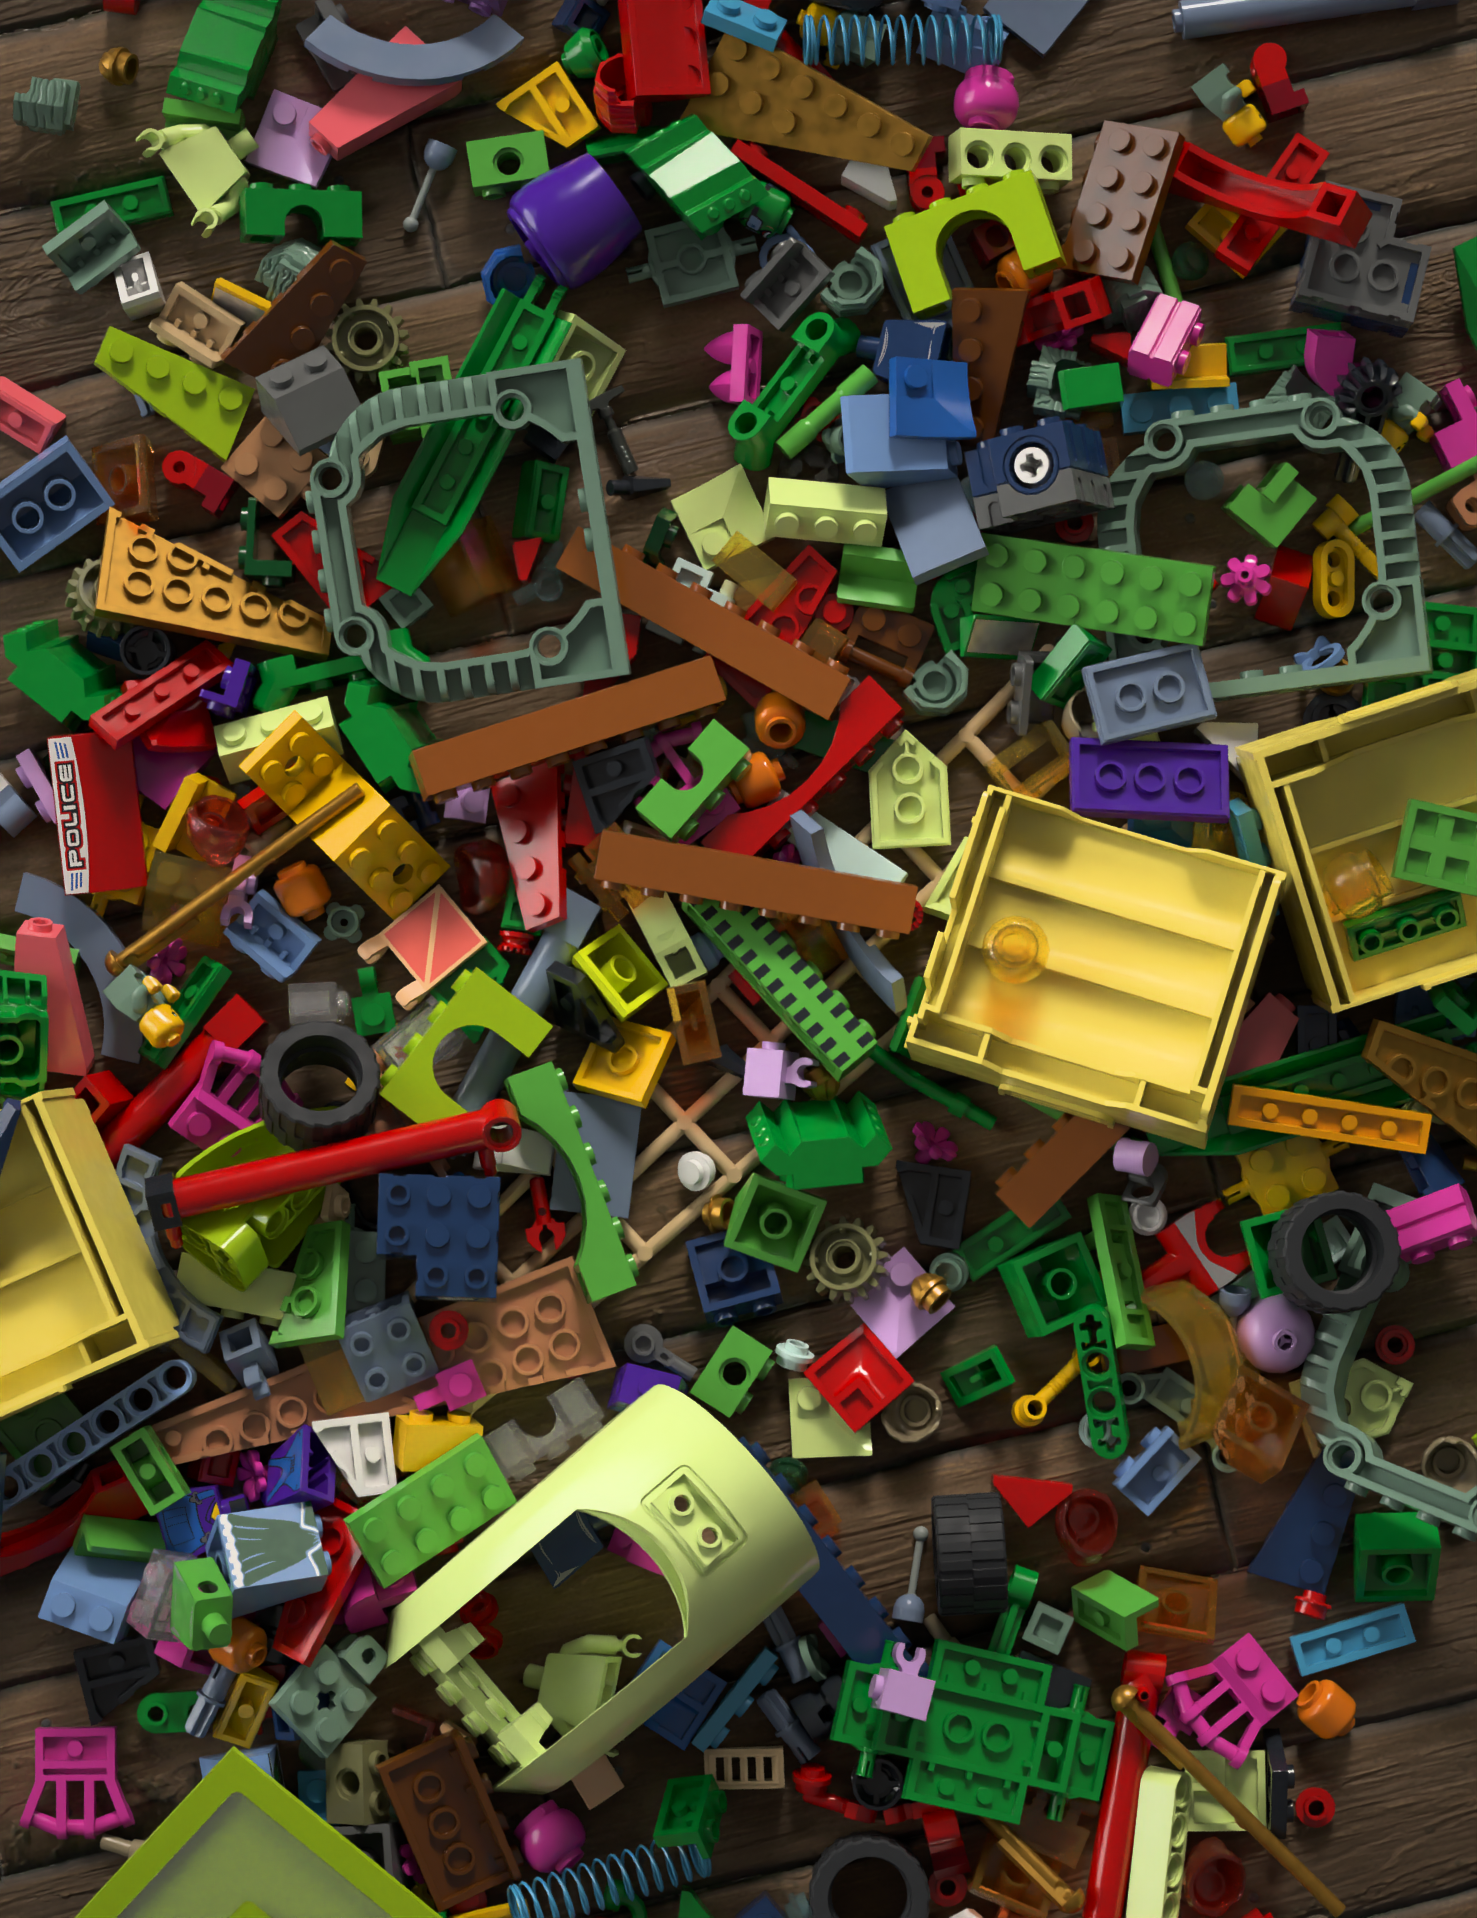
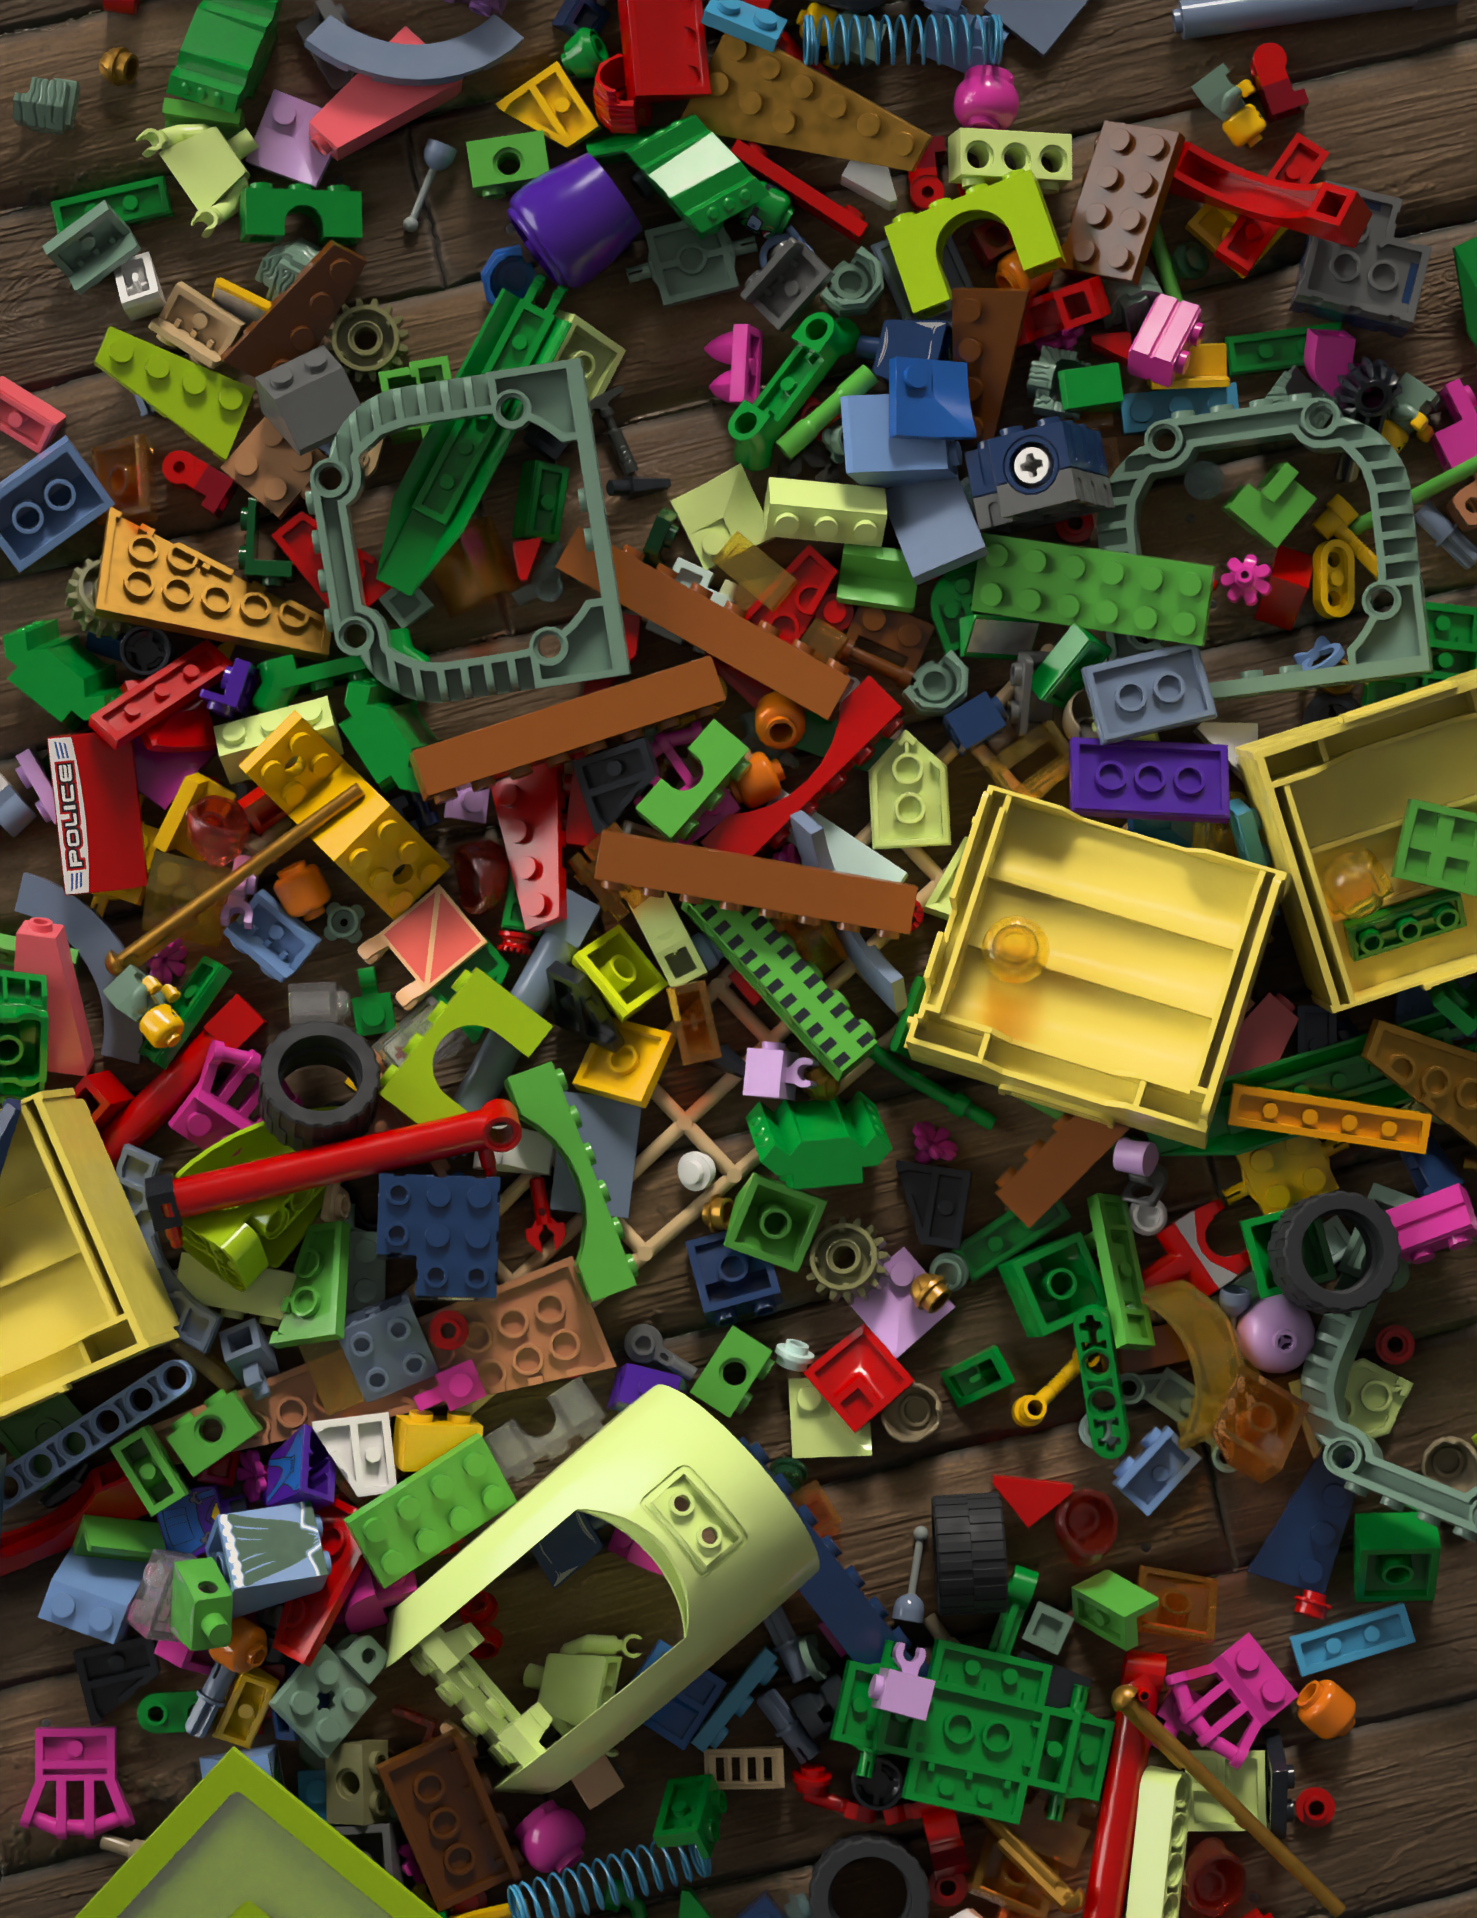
(237, 1425): none -> bright green brick
(975, 723): none -> dark blue brick

